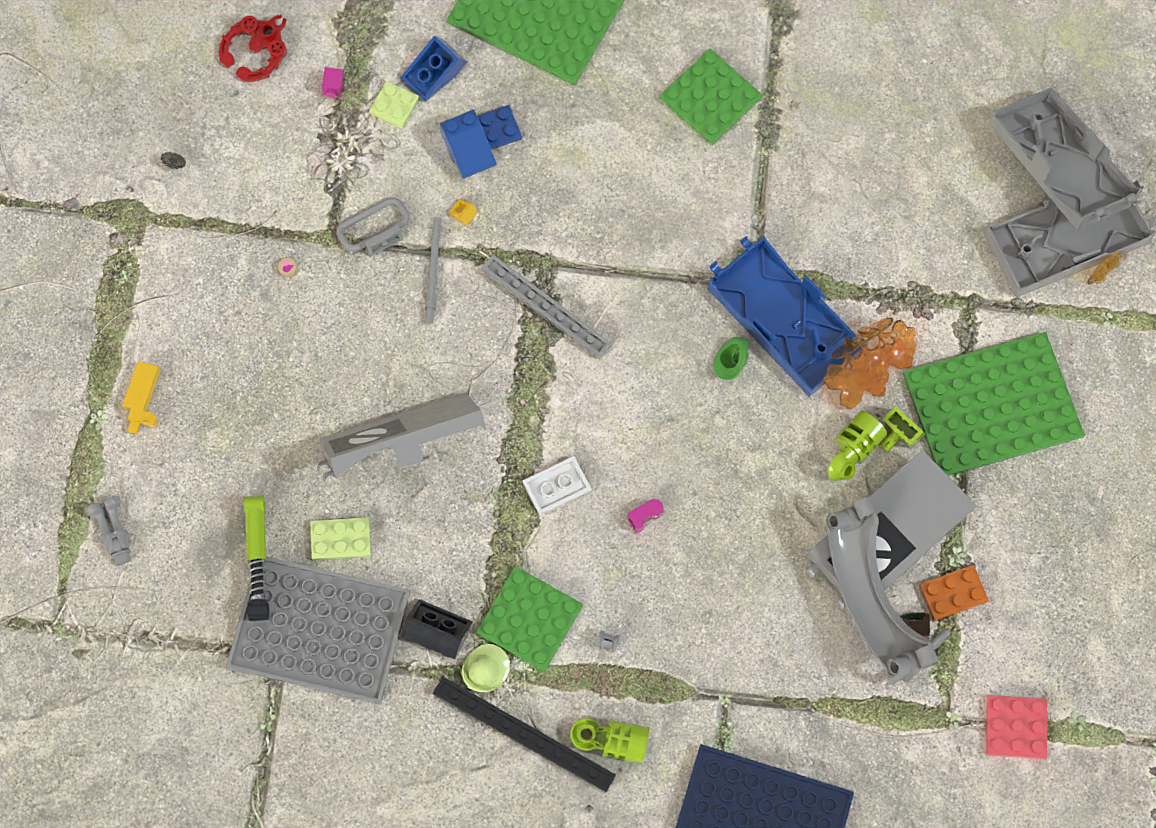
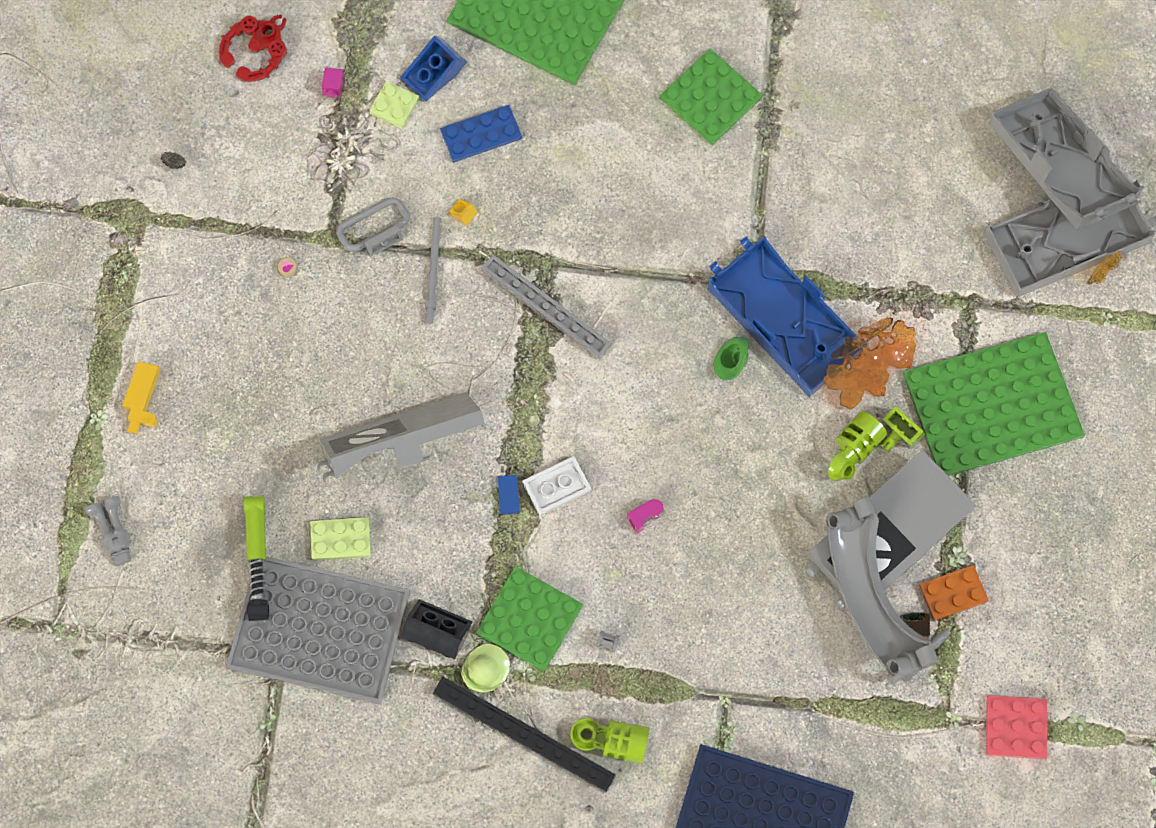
(467, 144): blue slope -> none
(508, 495): none -> blue tile

